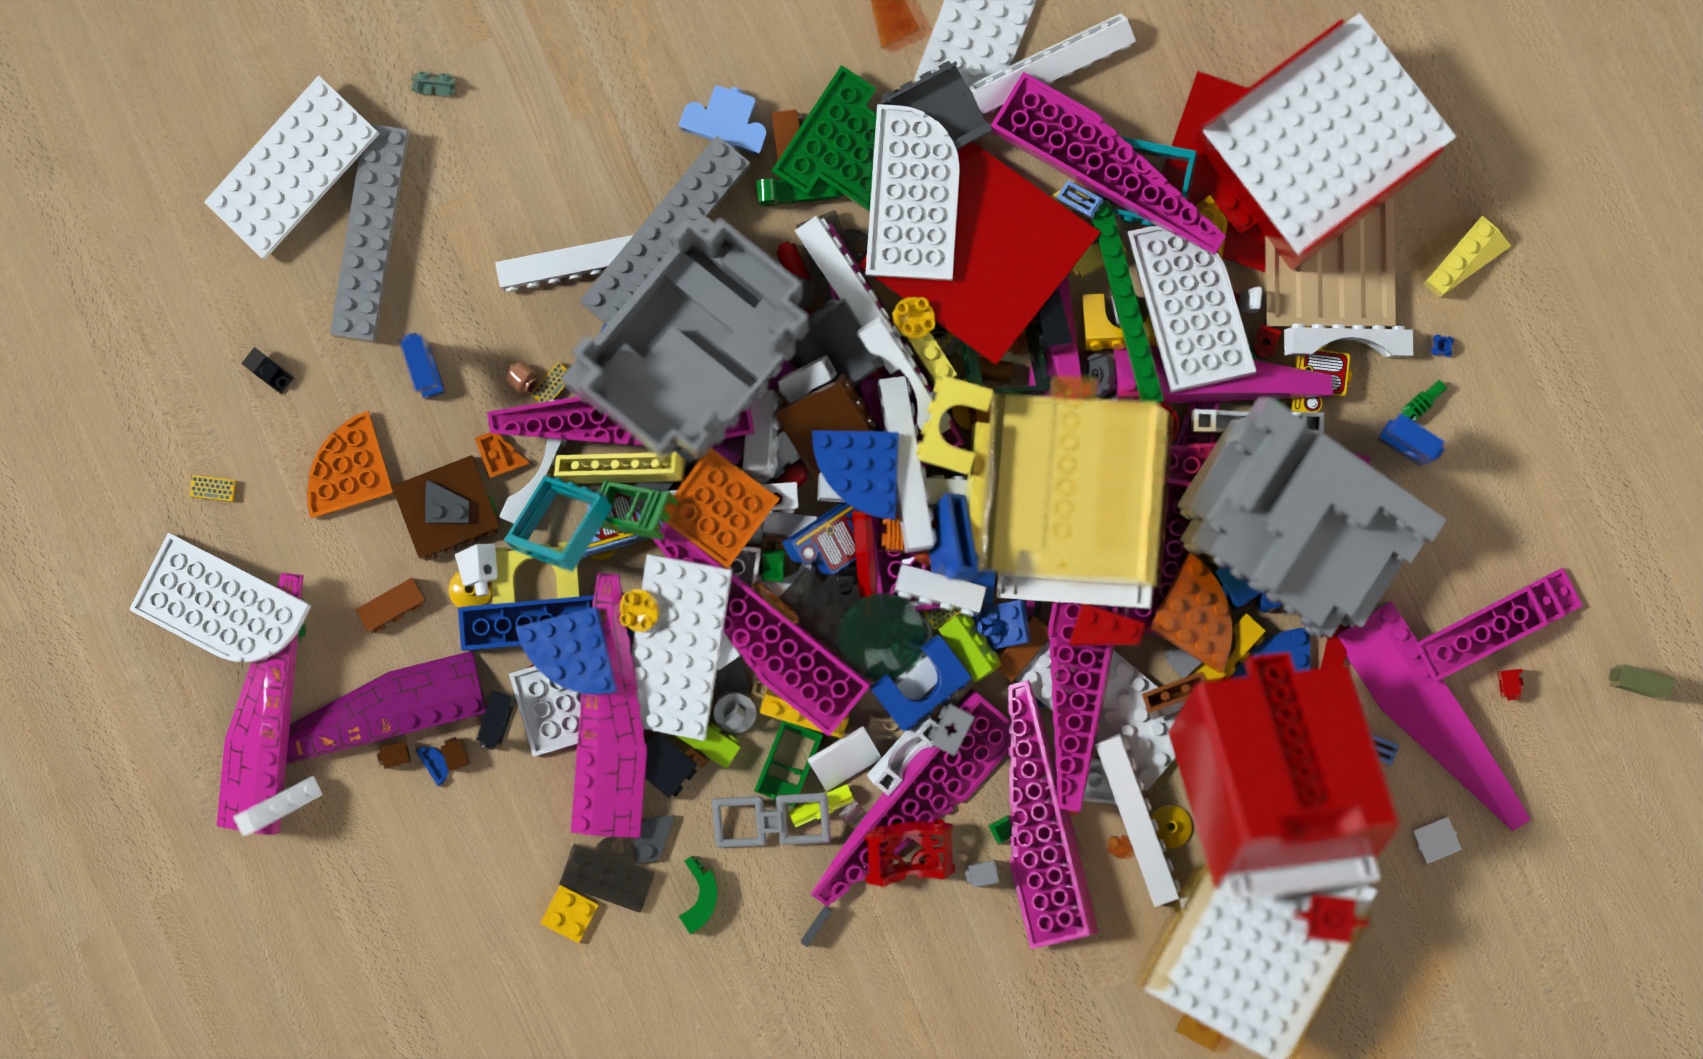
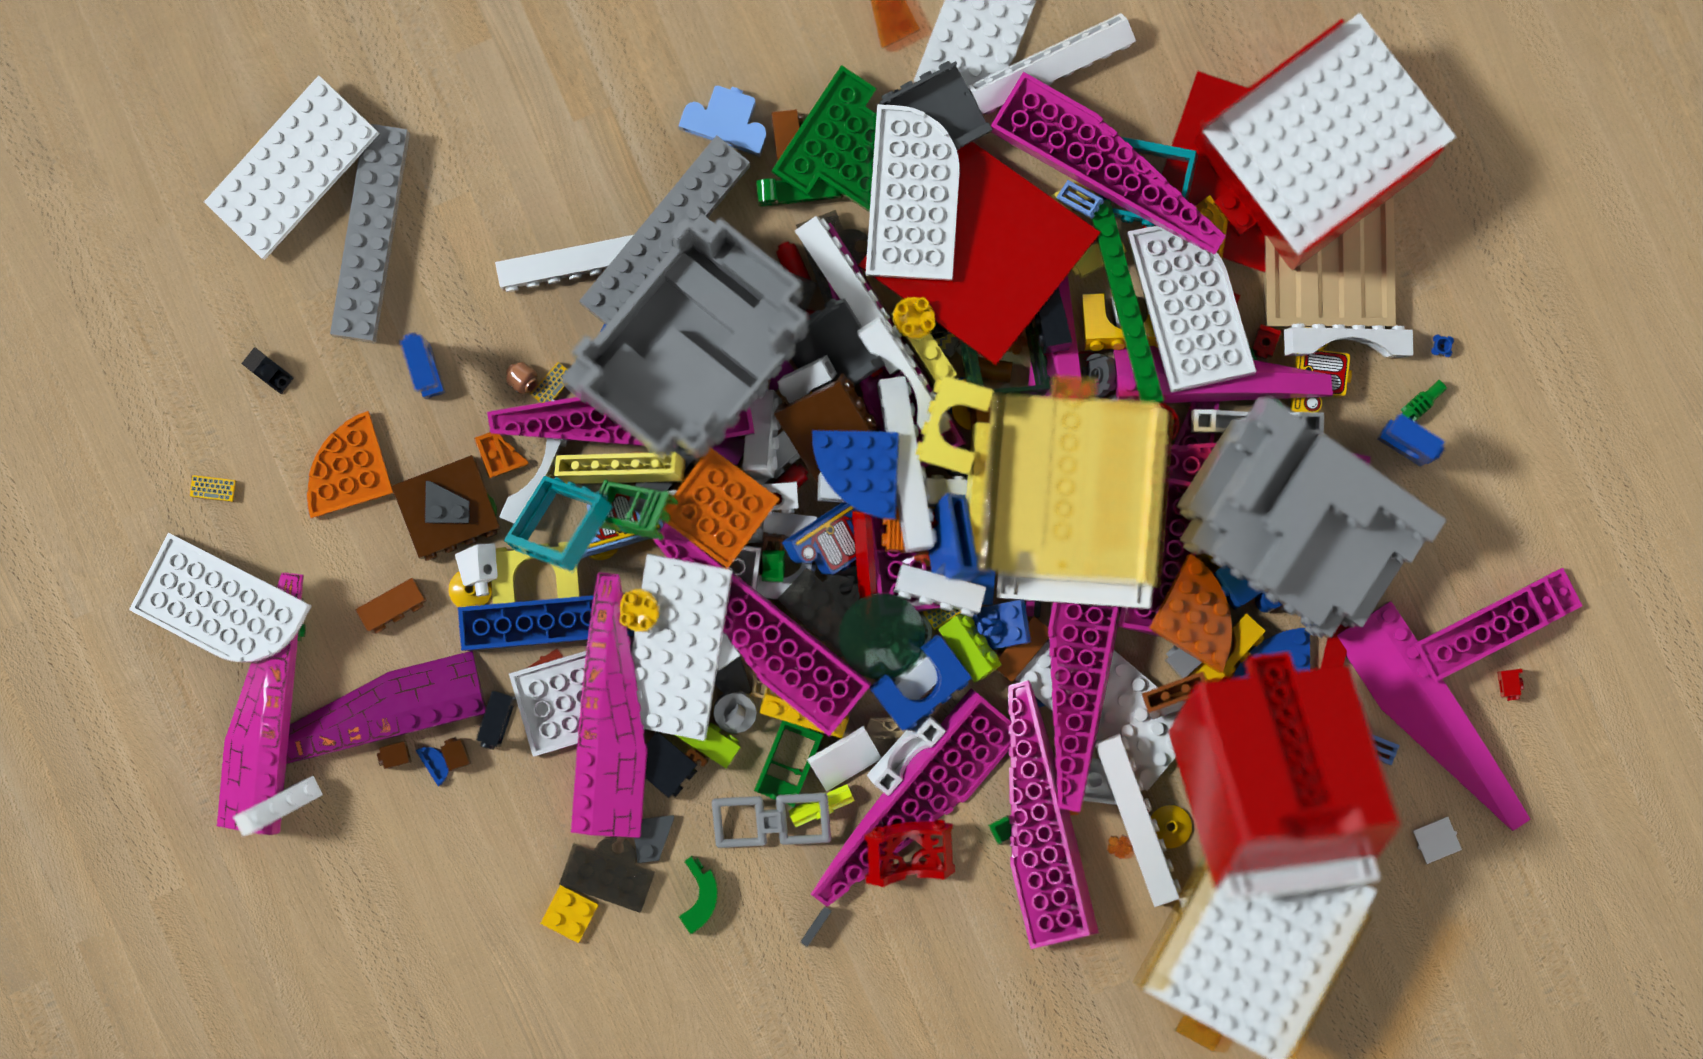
(425, 82): sand green hinge -> none
(571, 651): blue plate -> none
(769, 596): clear orange tile -> none
(852, 814): clear tile -> none
(961, 722): light grey brick -> none
(982, 873): light grey brick -> none
(1102, 627): red wedge -> none
(1250, 300): white slope -> none
(1331, 918): red plate -> none
(1472, 252): light yellow wedge -> none
(1641, 681): olive window -> none

